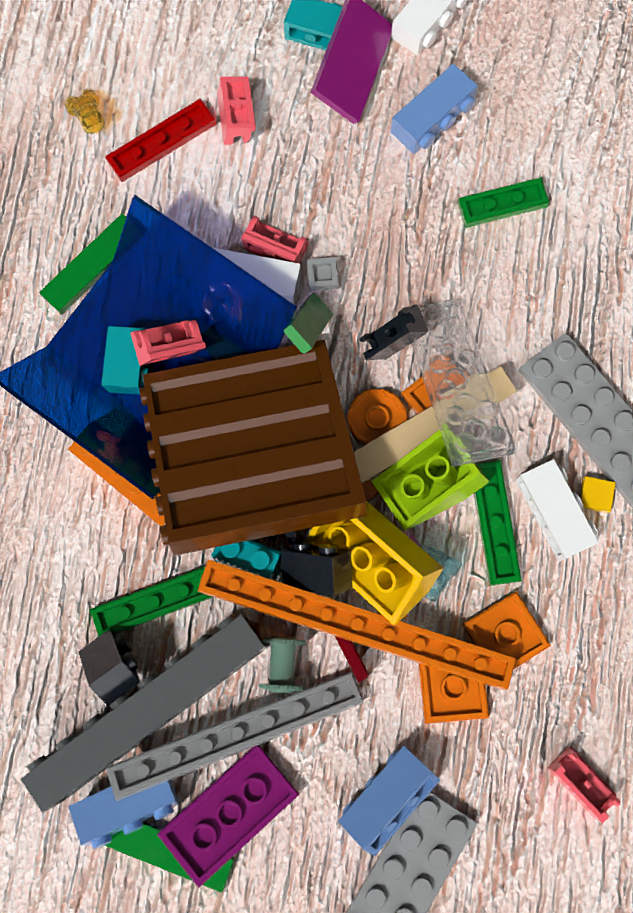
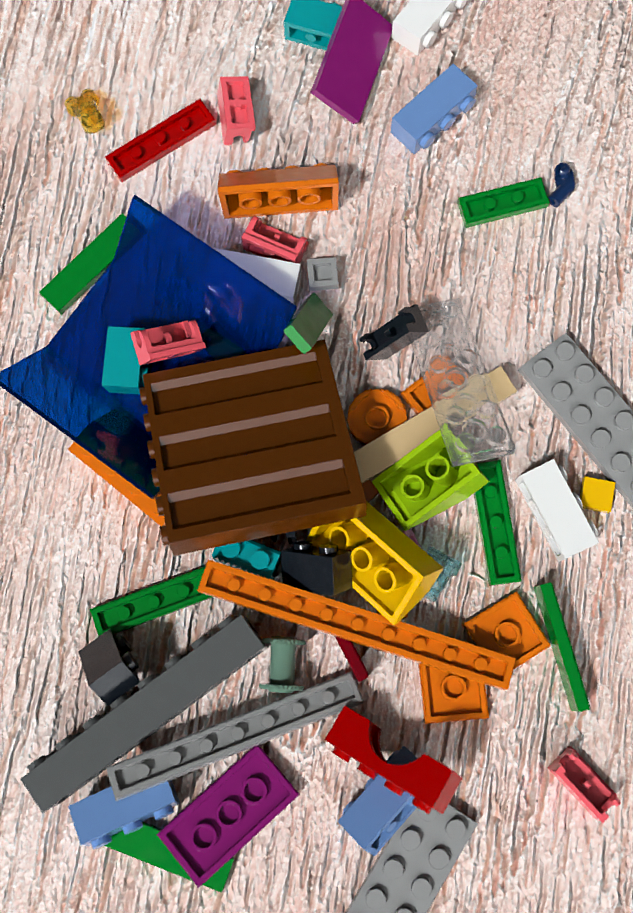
(278, 191): none -> orange slope
(424, 778): none -> red arch
(562, 647): none -> green tile
(564, 184): none -> dark blue arm

